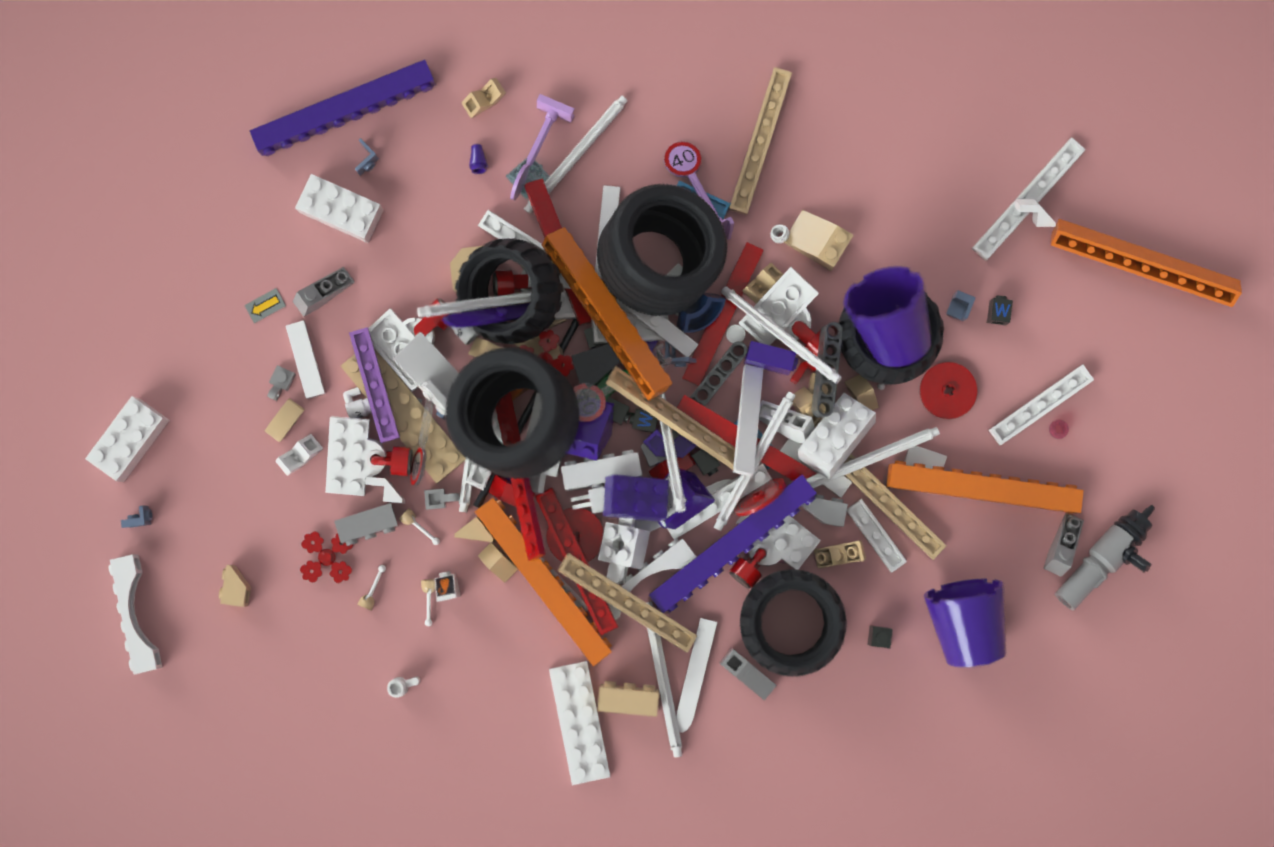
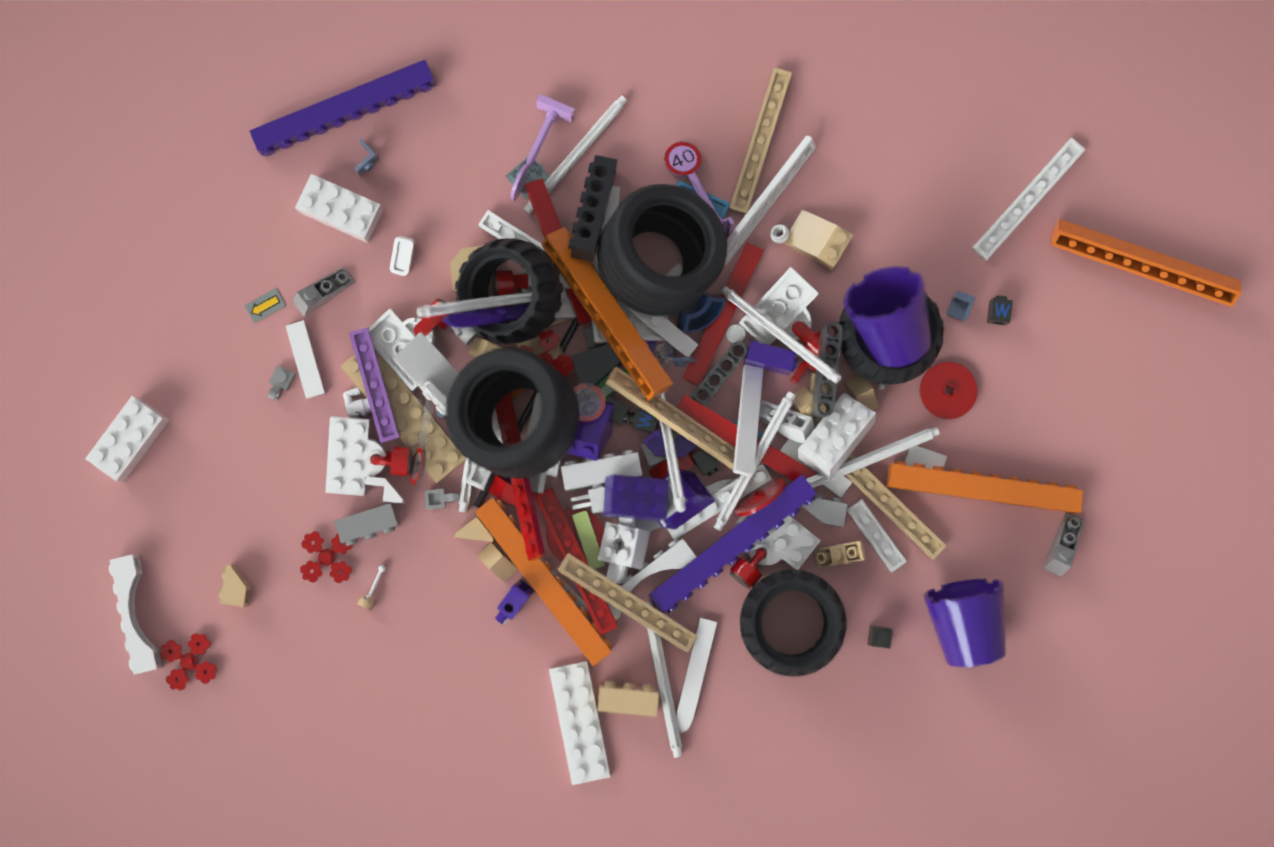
(136, 521): sand blue bracket -> none
(188, 661): none -> red plant
(284, 420): tan slope -> none
(299, 455): white slope -> none
(399, 686): white piece -> none
(402, 255): none -> white piece
(409, 518): hinge -> none
(428, 587): hinge -> none
(446, 586): slope -> none
(477, 160): dark purple cone -> none
(483, 99): tan slope -> none
(518, 597): none -> dark purple torso
(588, 539): none -> yellowish green sticker
(593, 209): none -> black brick
(747, 674): light grey slope -> none
(763, 283): tan slope -> none
(769, 196): none -> white tile
(1040, 216): white slope -> none
(1041, 405): white plate -> none
(1064, 429): clear pink plate -> none
(1107, 556): light grey piece -> none

